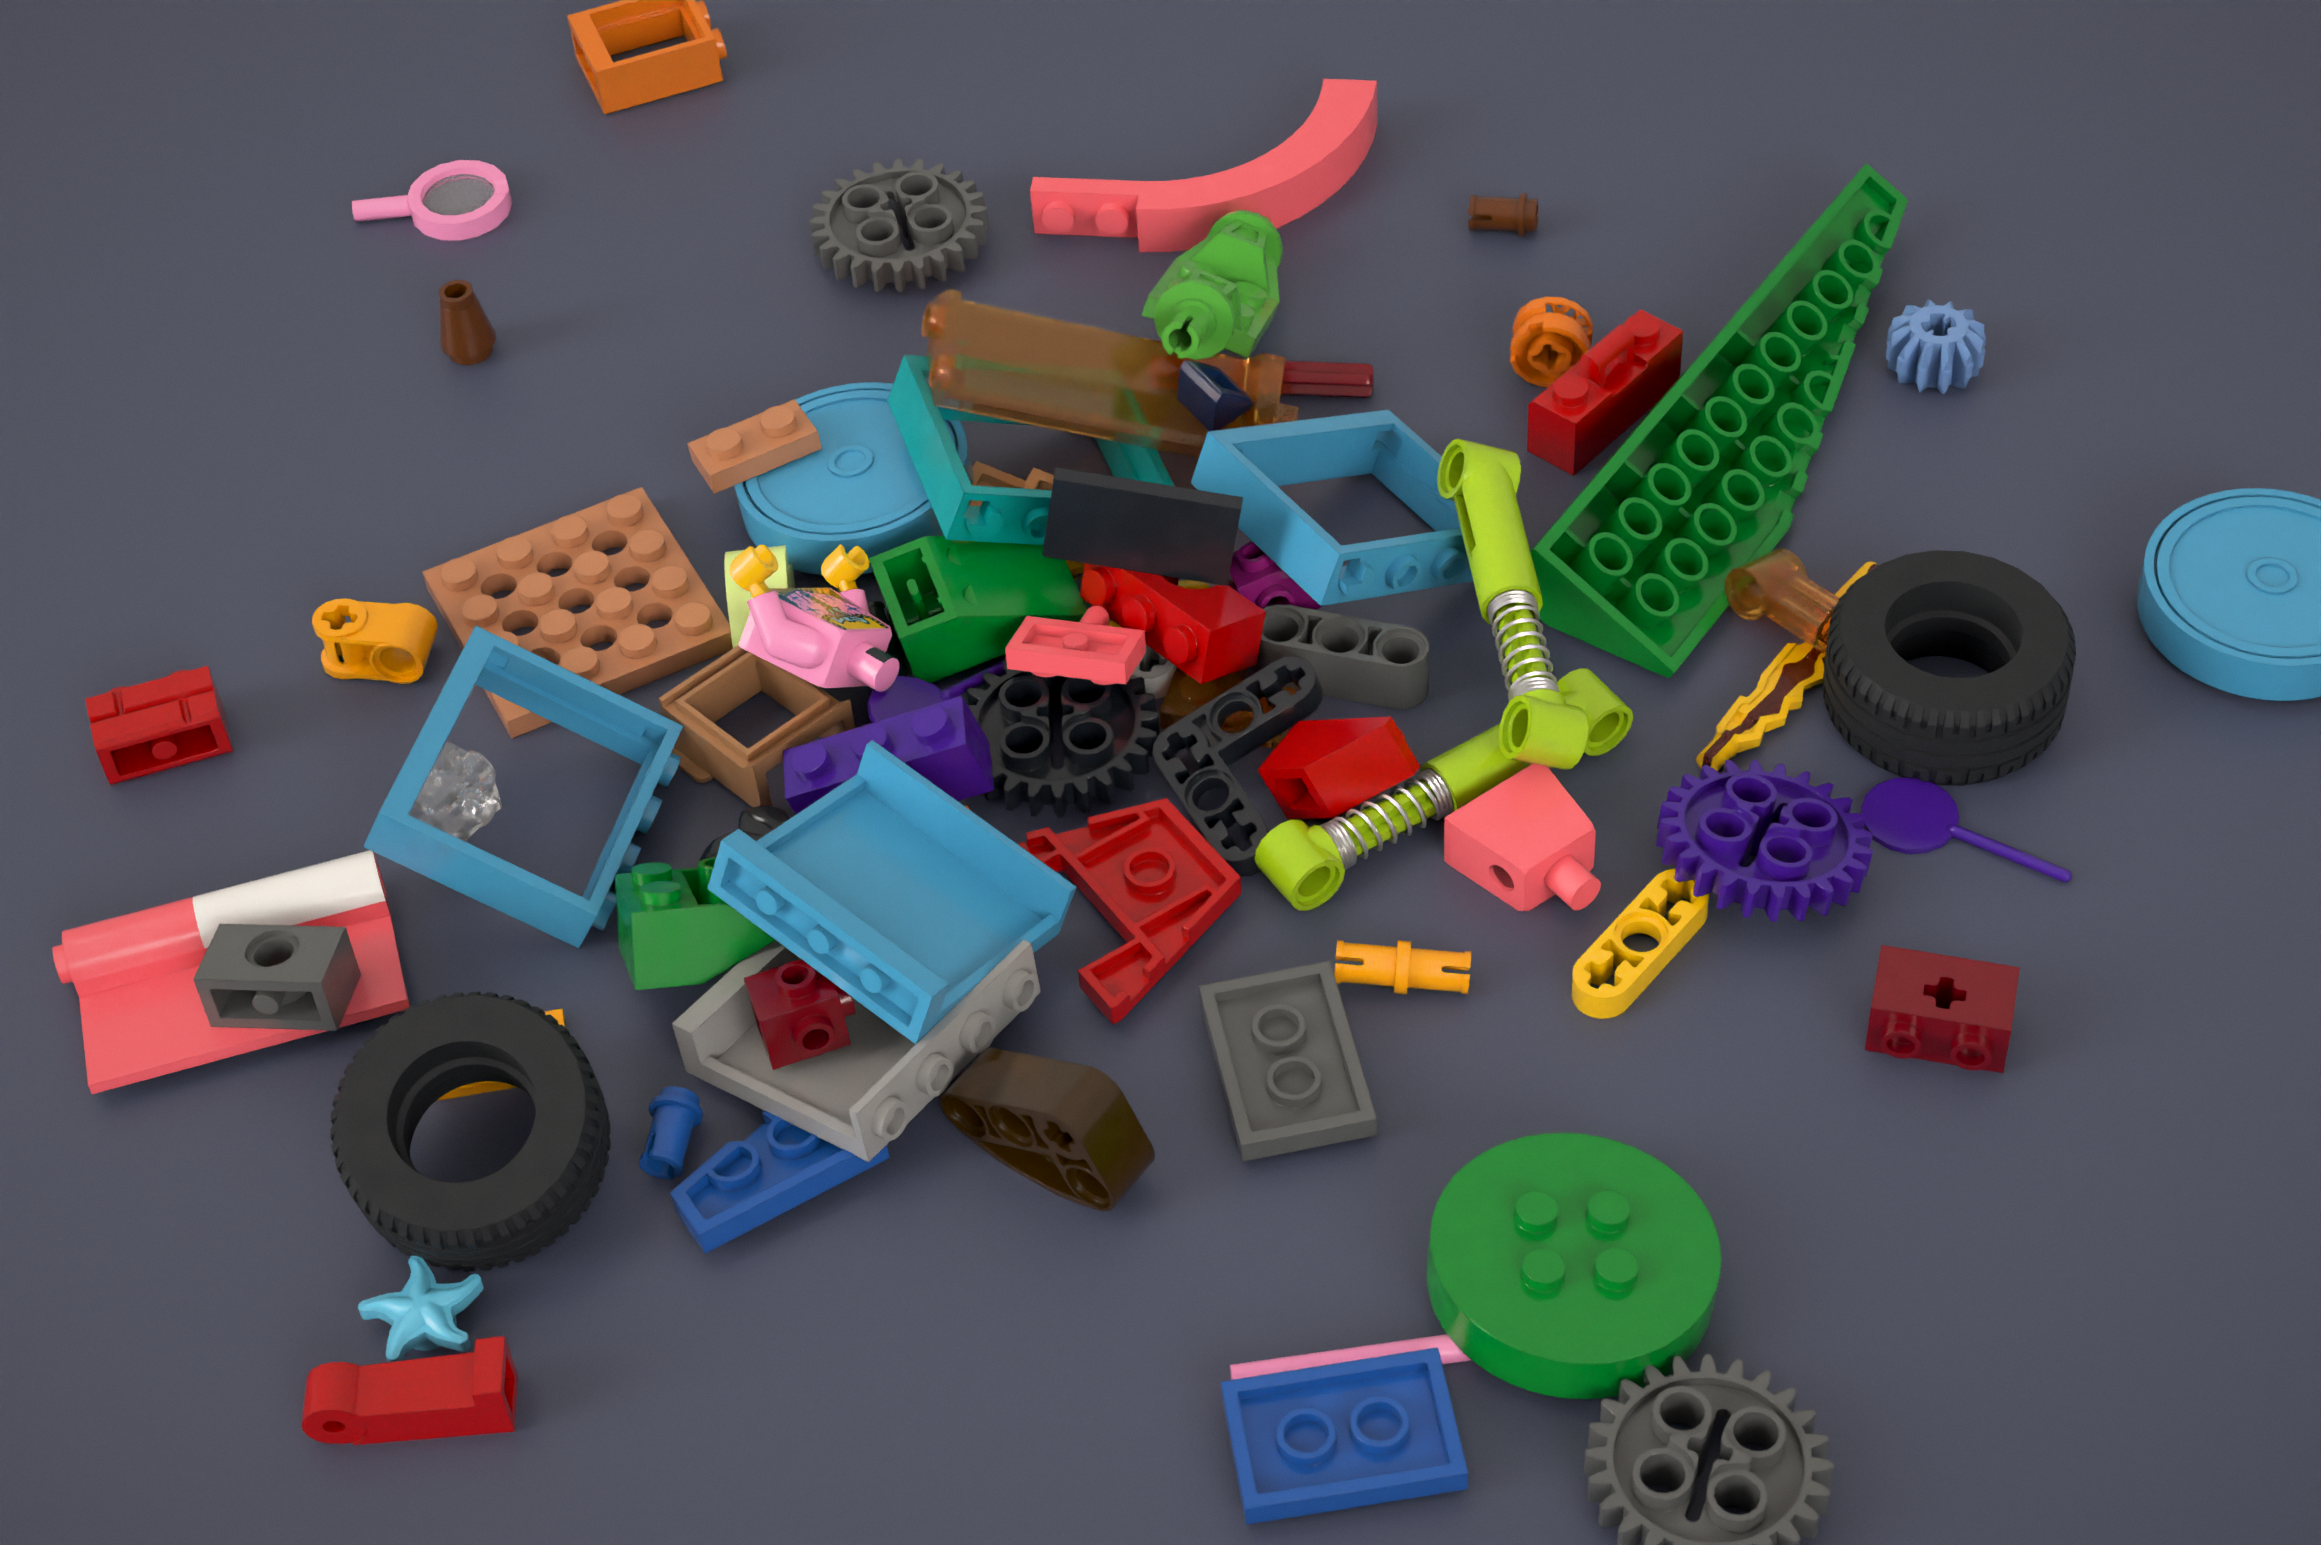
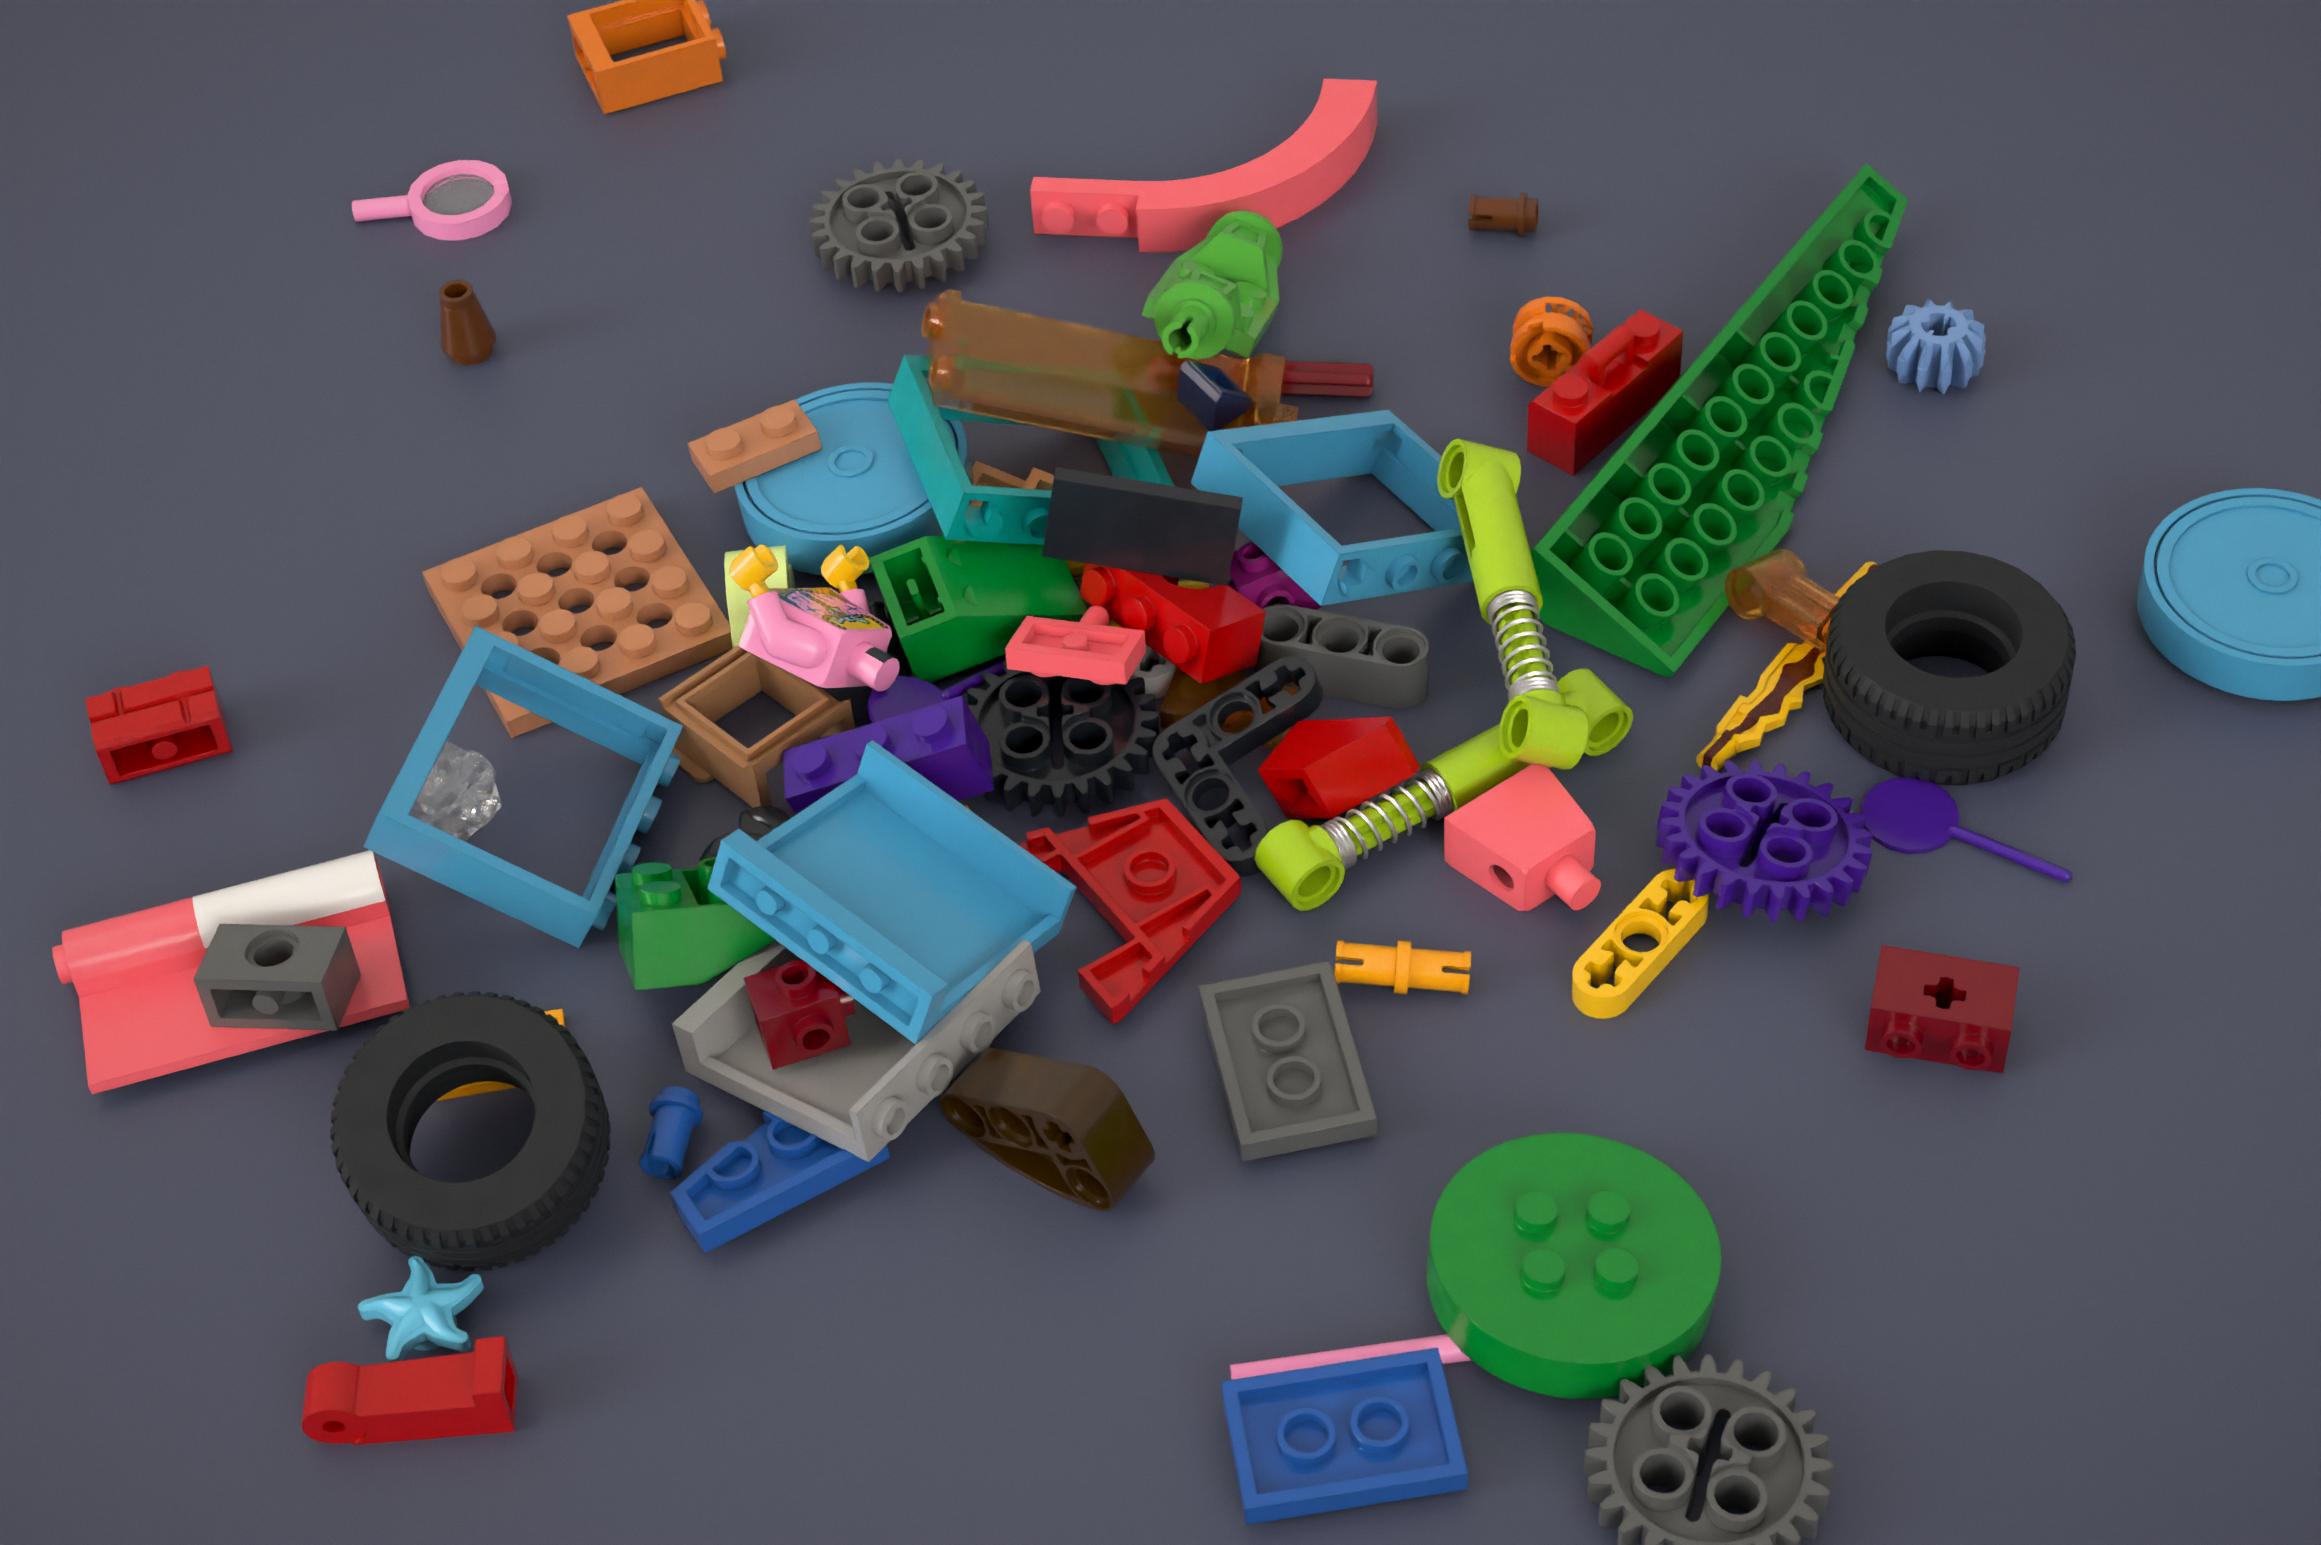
(378, 643): light orange piece -> none

